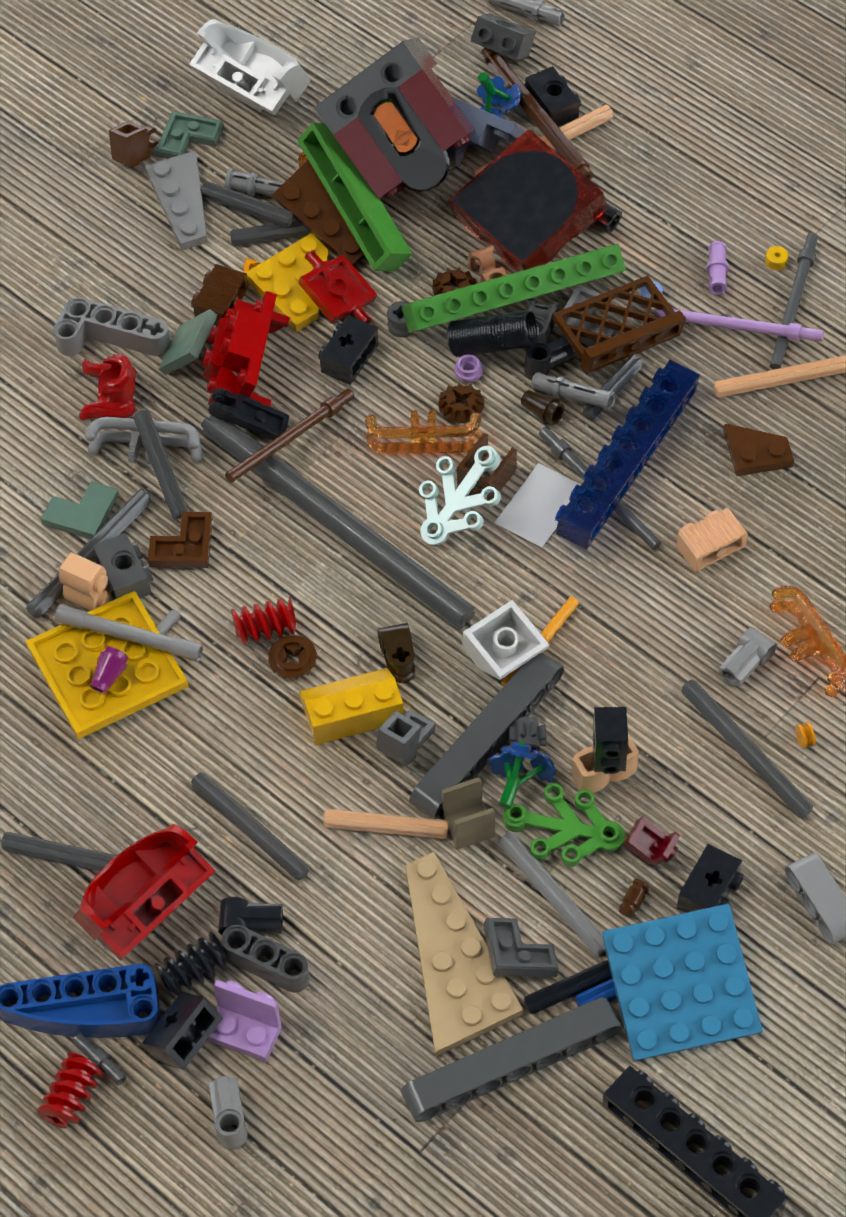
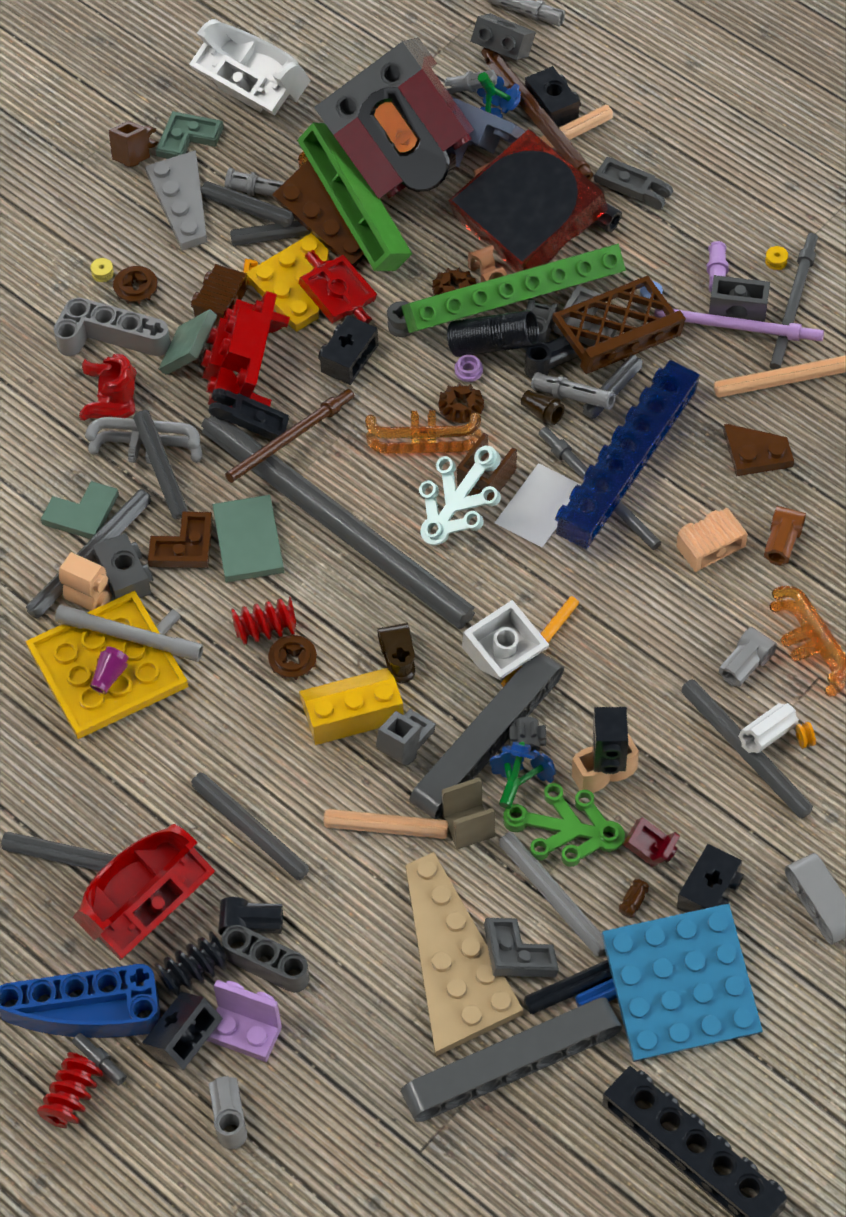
(102, 270): none -> light yellow piece
(124, 283): none -> reddish brown gear
(248, 538): none -> sand green tile
(468, 82): none -> light grey axle
(633, 182): none -> dark grey hinge
(739, 298): none -> dark grey brick
(768, 728): none -> white axle
(784, 529): none -> dark orange piece

